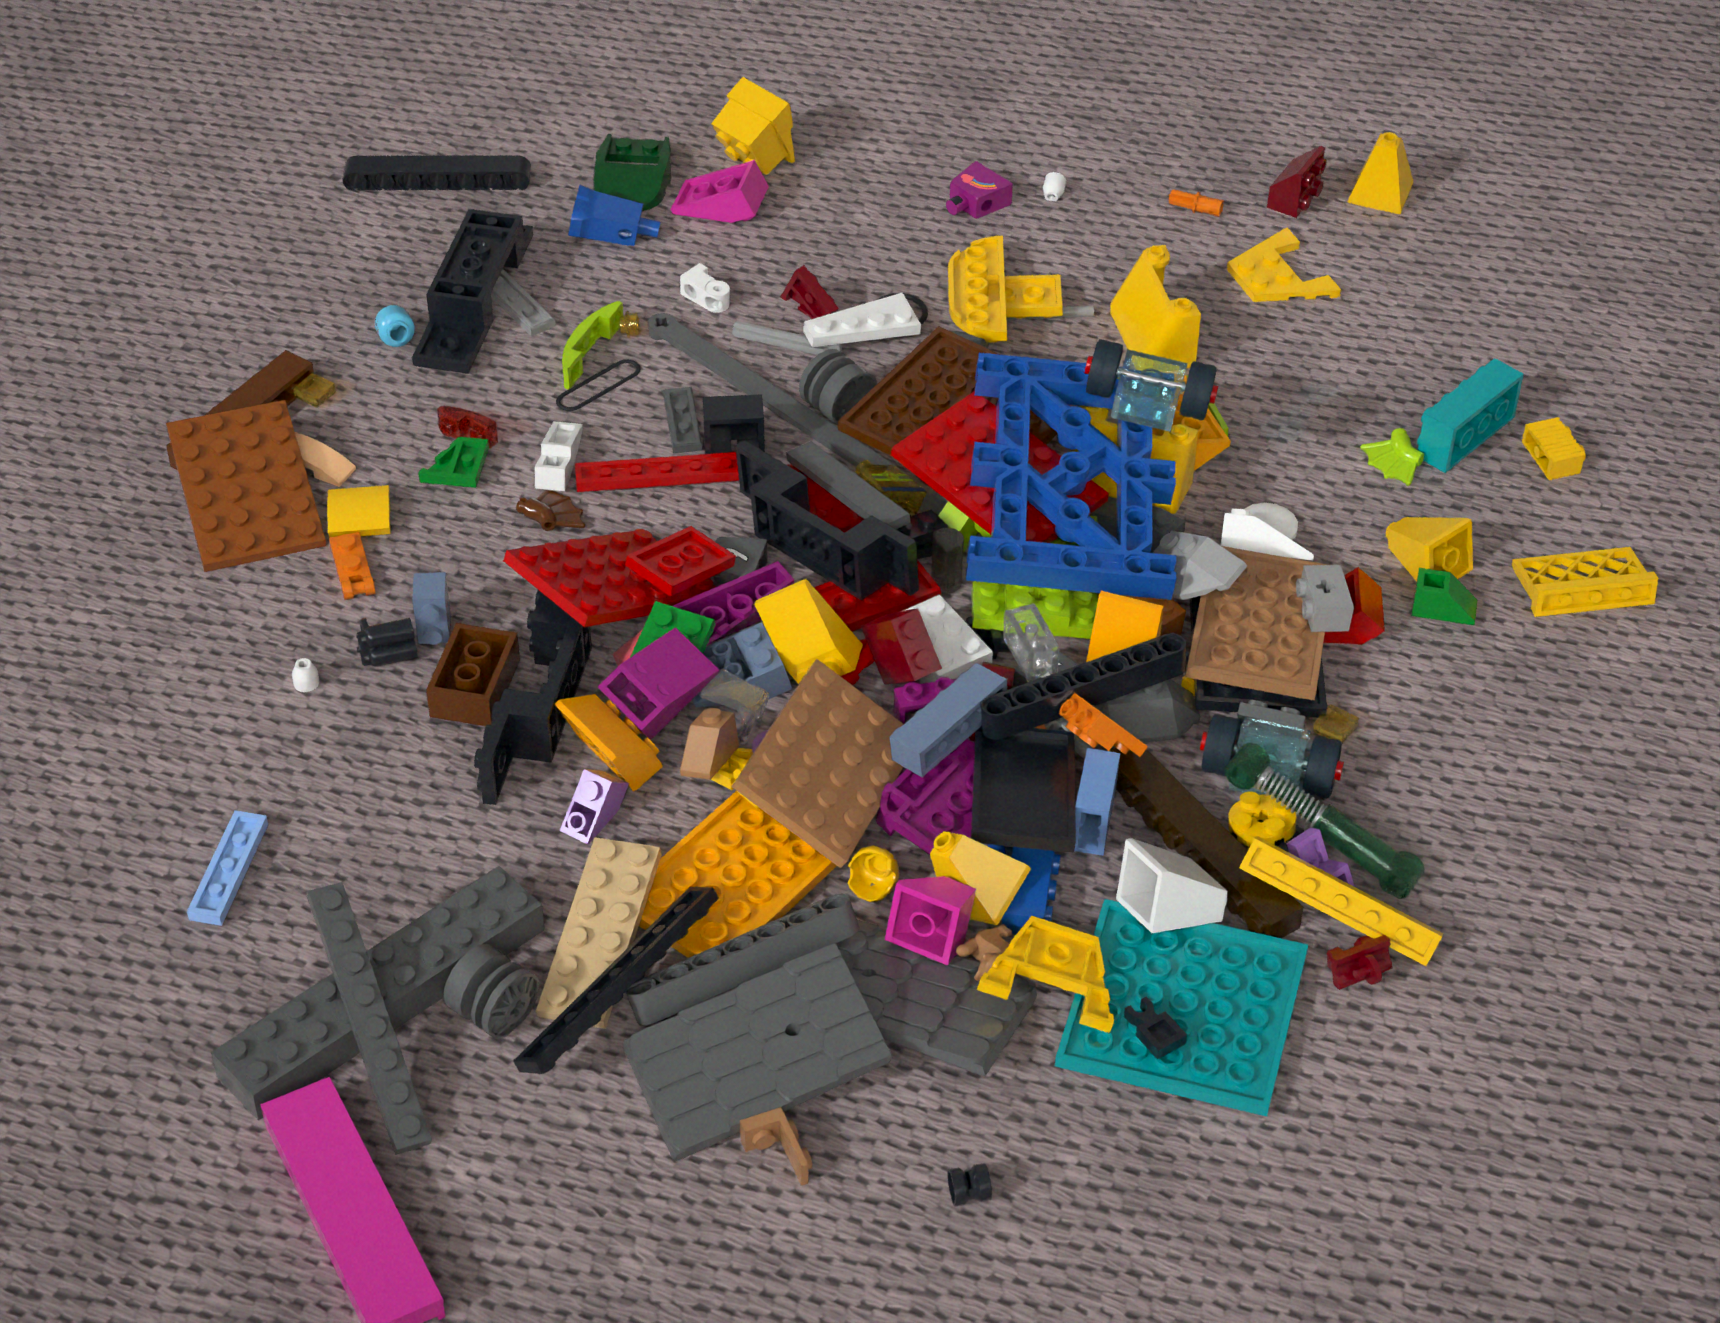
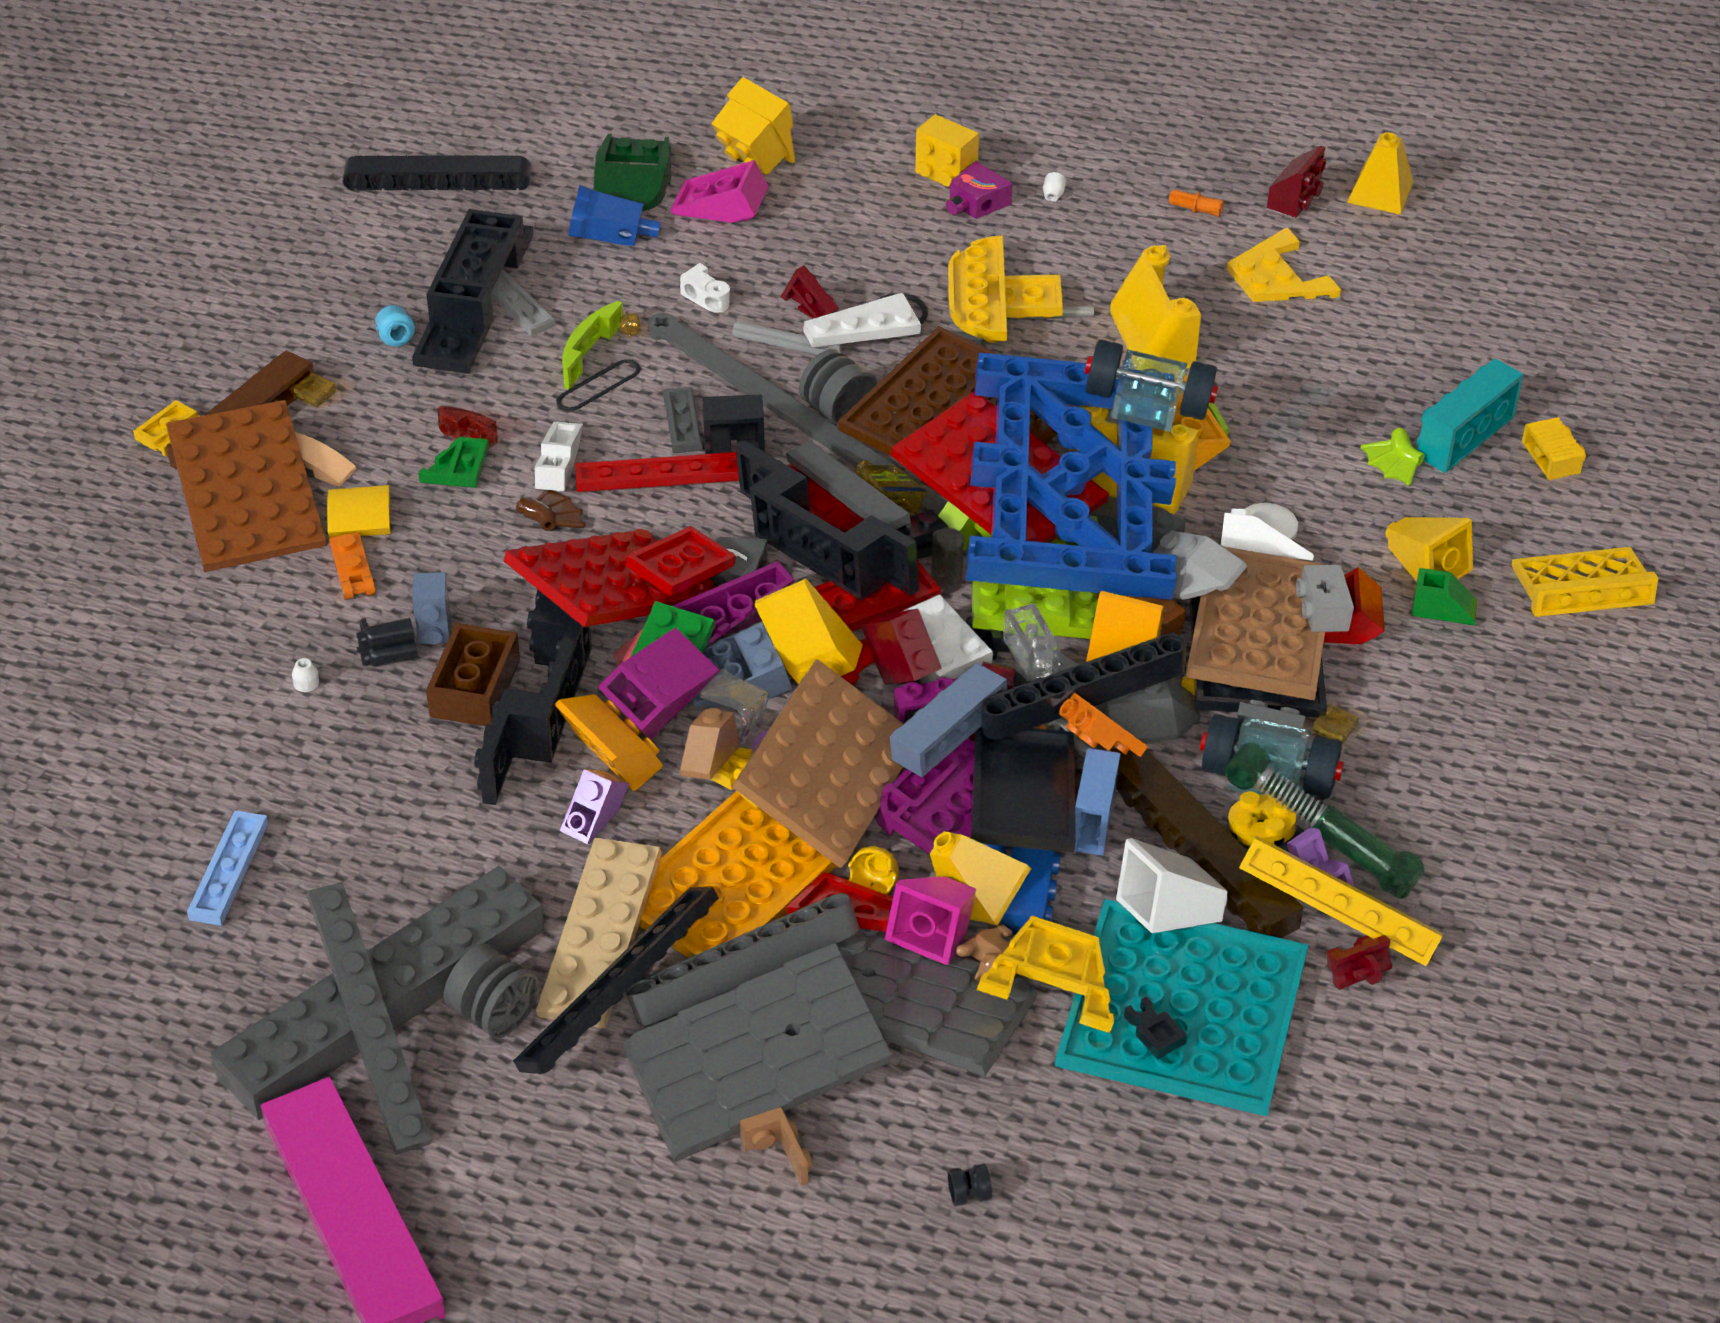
(154, 431): none -> yellow plate
(869, 905): none -> red wing
(944, 149): none -> yellow brick

